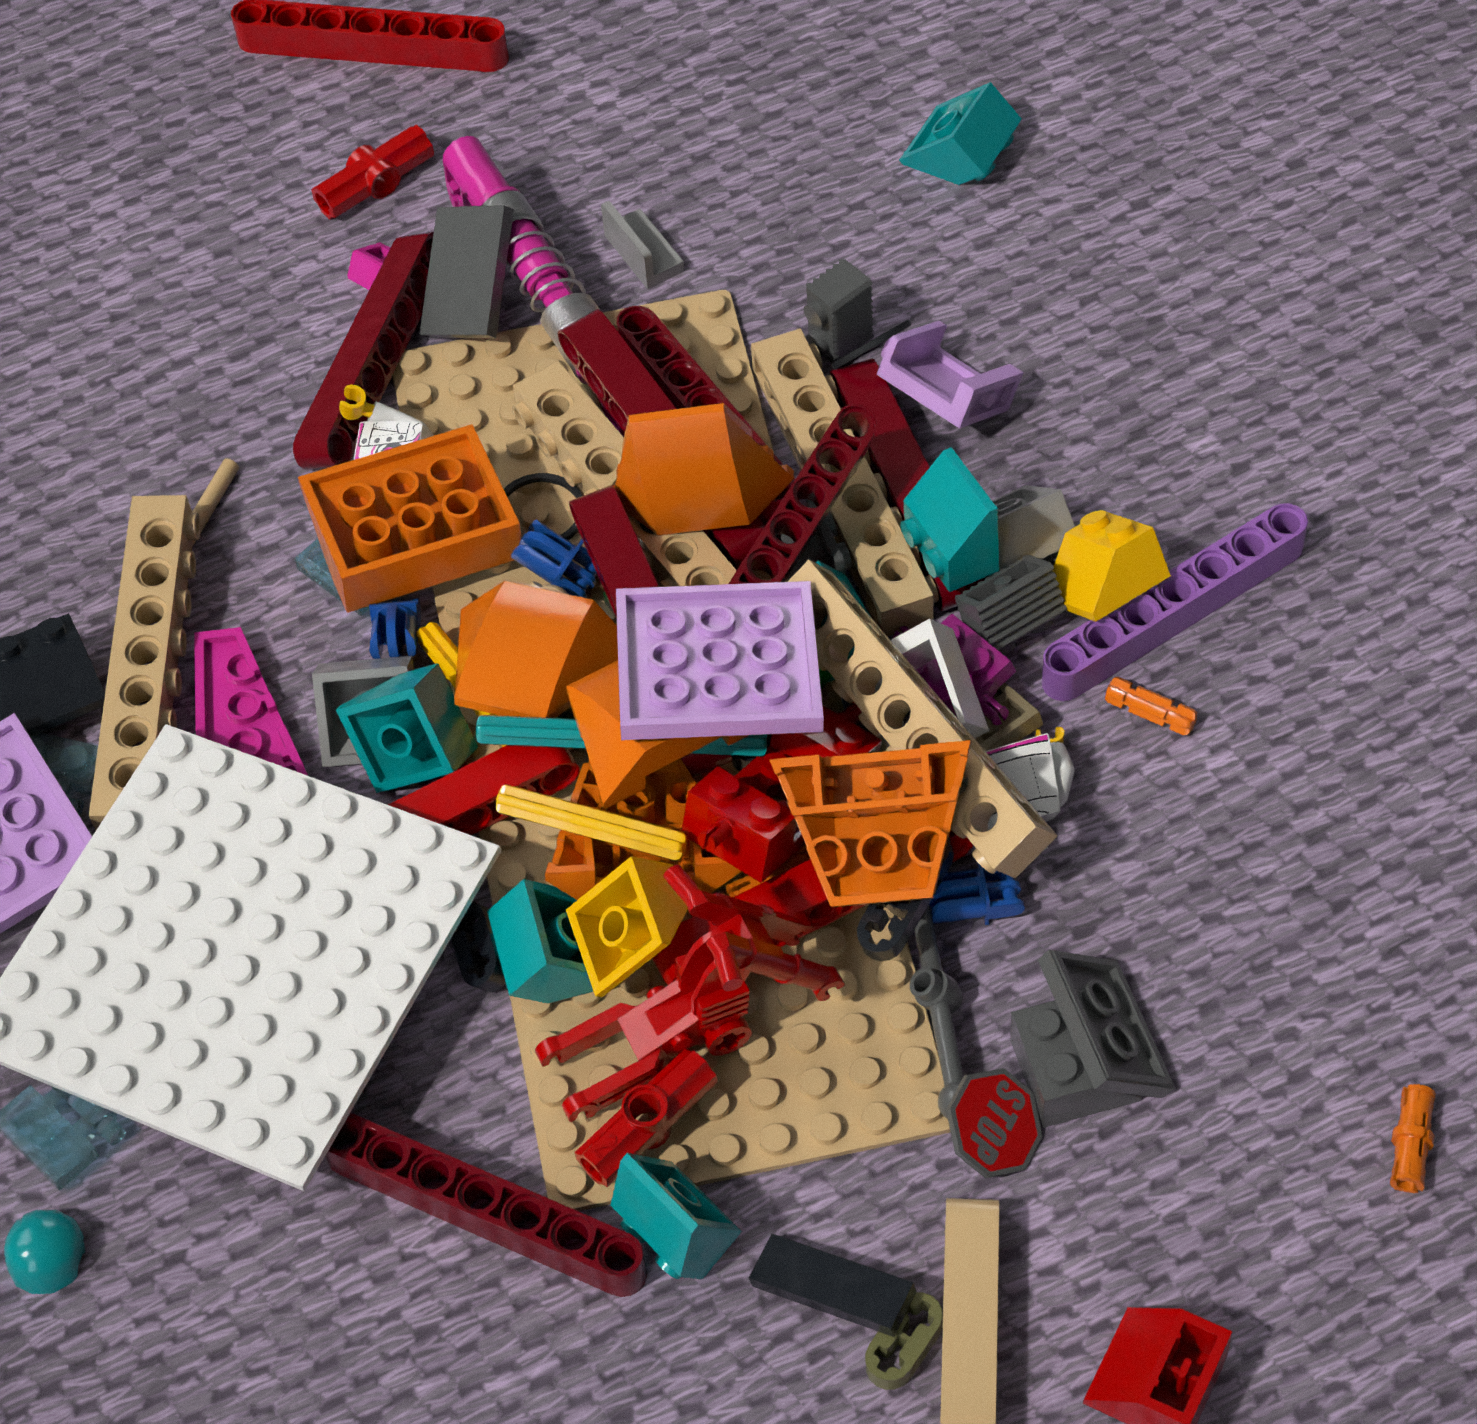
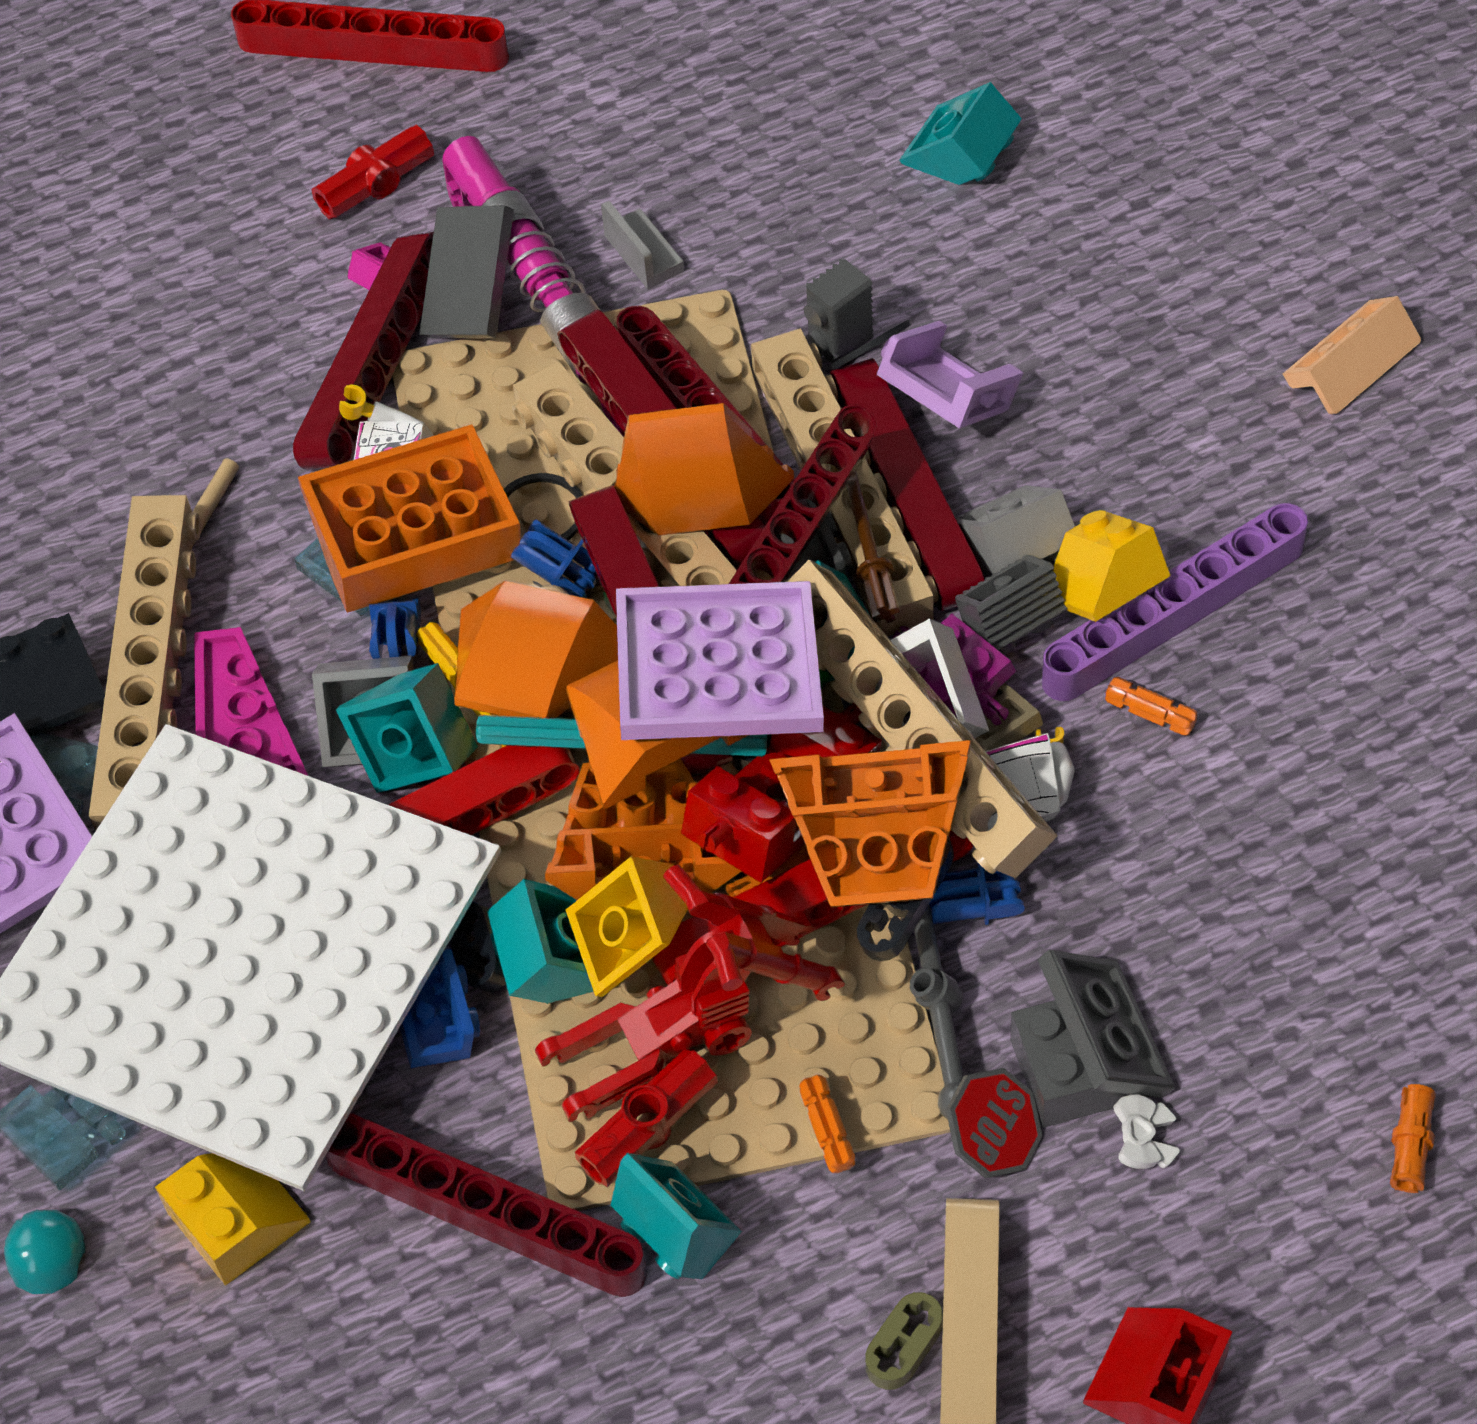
(230, 1212): none -> yellow slope
(439, 1022): none -> blue bracket
(591, 822): yellow axle -> none
(827, 1124): none -> orange axle
(833, 1284): black tile -> none
(875, 570): none -> reddish brown piece
(952, 523): teal slope -> none
(1138, 1120): none -> white piece
(1356, 353): none -> light nougat panel

